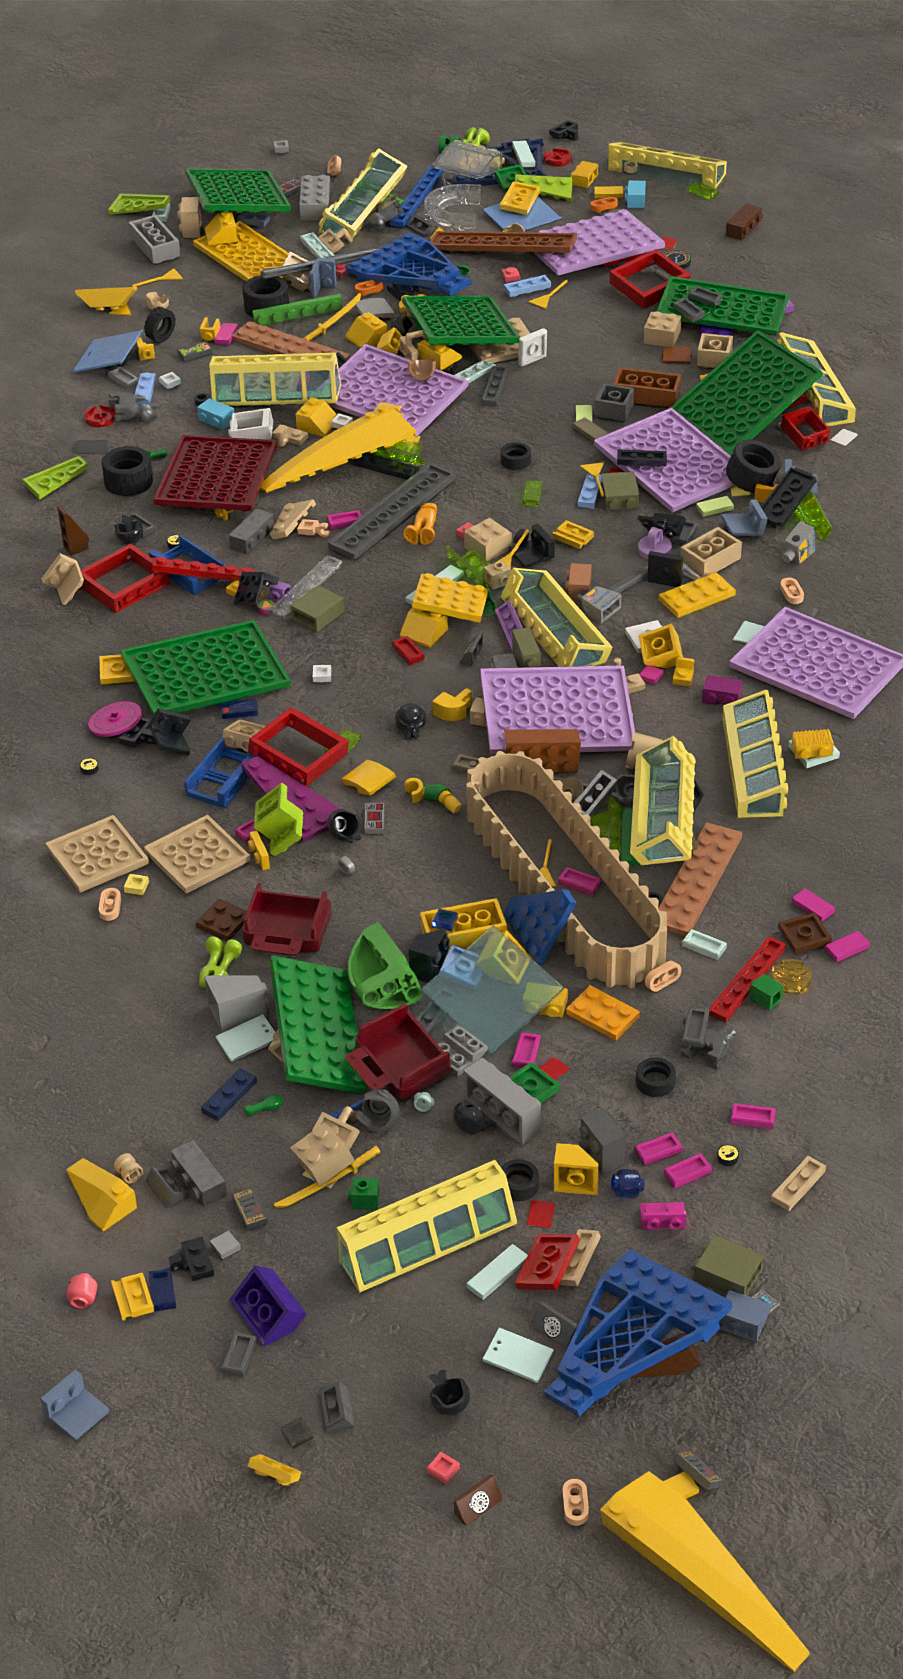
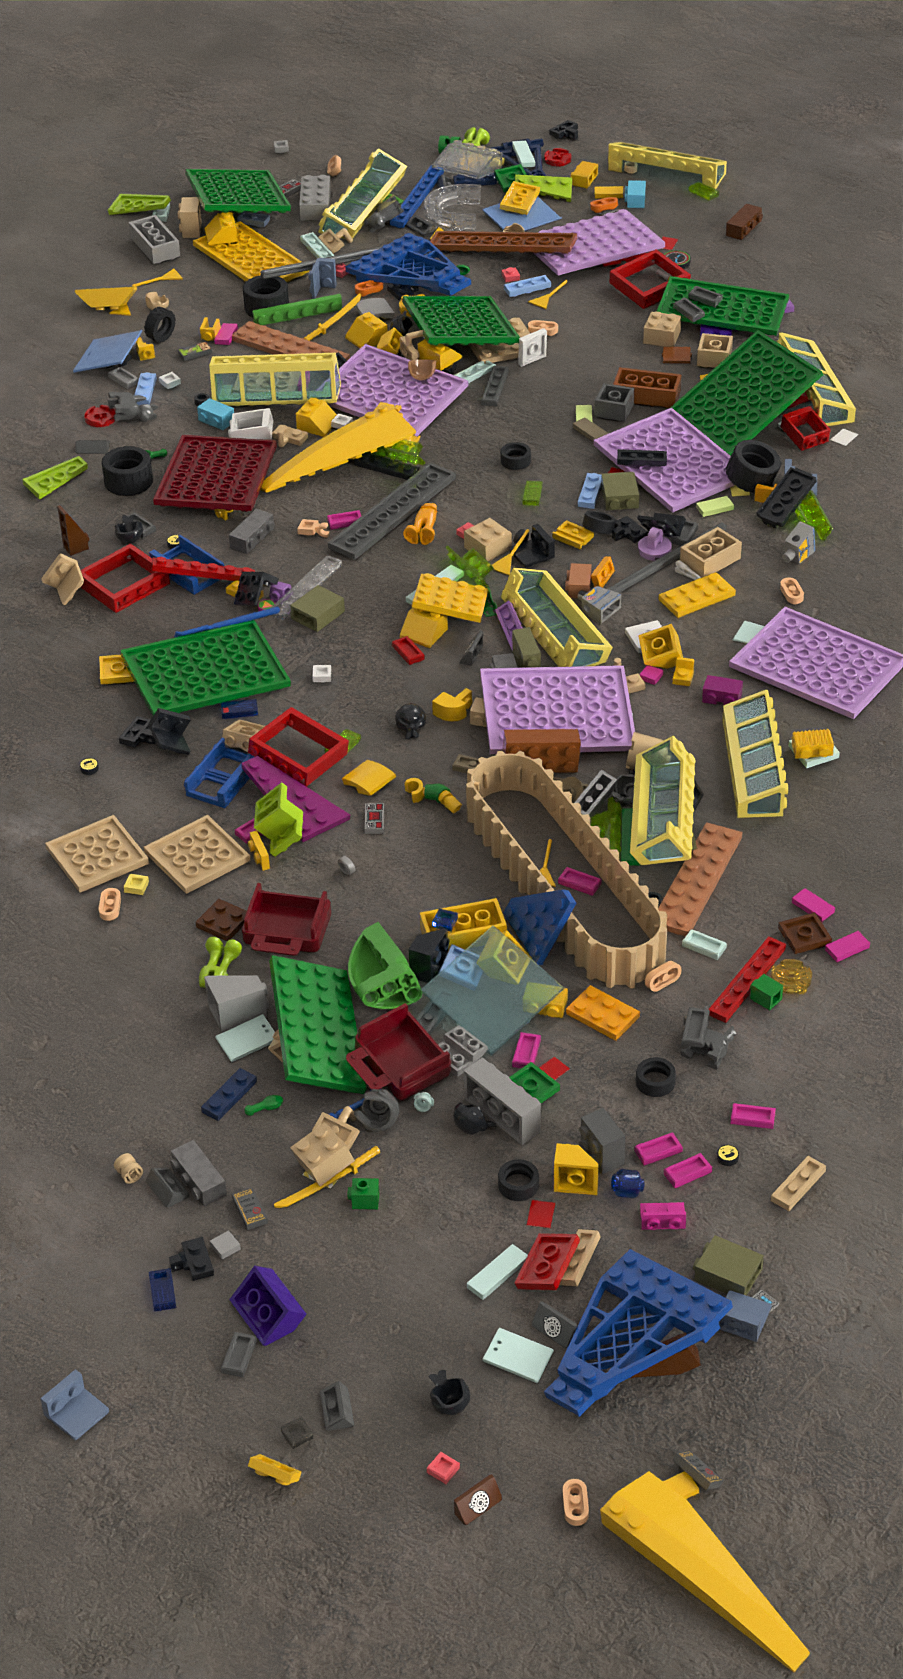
(81, 1290): coral head -> none
(101, 1193): yellow wedge -> none
(115, 719): dark pink piece -> none
(132, 1296): yellow plate -> none
(252, 616): none -> blue piece
(289, 516): tan wing -> none
(299, 280): tan plate -> none
(344, 825): black hat -> none
(426, 1226): window -> none
(497, 574): tan brick -> none
(551, 327): none -> light nougat plate
(594, 470): yellow piece -> none
(598, 522): none -> black tyre
(603, 572): none -> light orange plate
(628, 528): none -> black hinge
(665, 569): black plate -> none
(747, 524): sand blue bracket -> none

